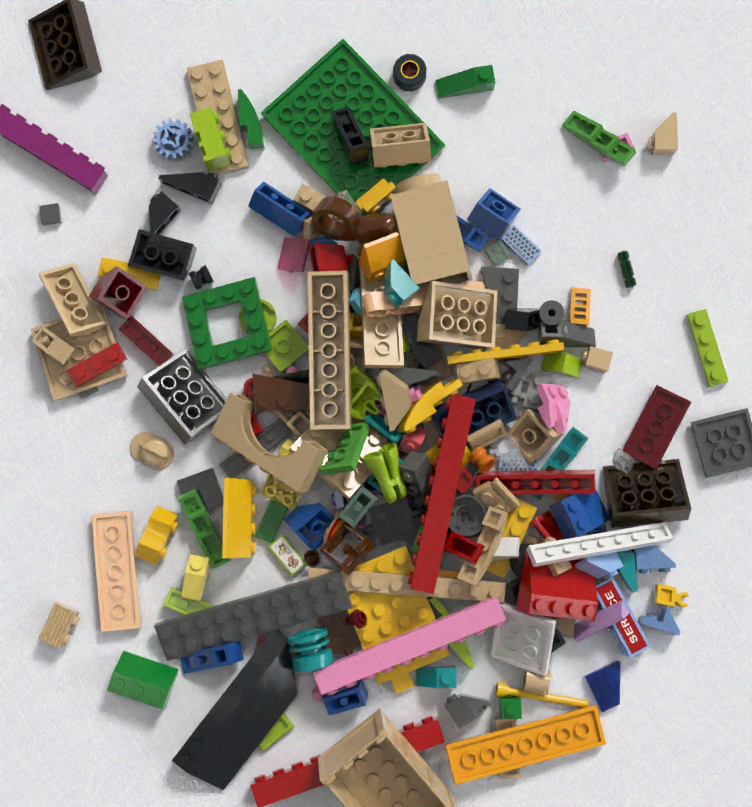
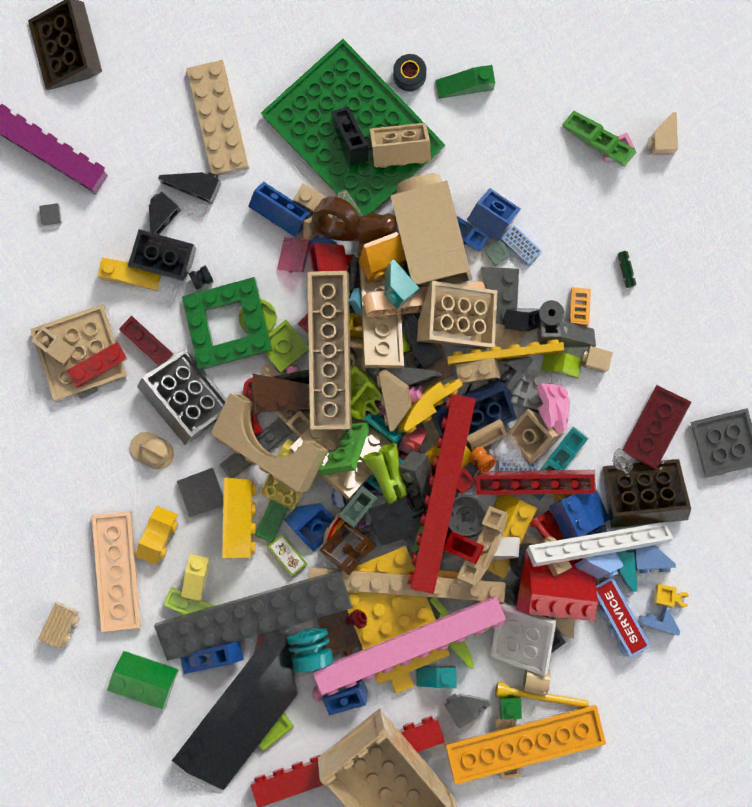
(71, 300): tan slope -> none
(118, 292): dark red slope -> none
(180, 135): light blue gear -> none
(203, 527): bright green slope -> none
(210, 139): lime wedge -> none
(249, 121): green slope -> none
(312, 558): dark brown hinge -> none
(376, 196): yellow bracket -> none
(496, 496): tan plate -> none
(603, 620): lavender slope -> none
(605, 685): clear blue wing -> none
(707, 348): lime plate -> none

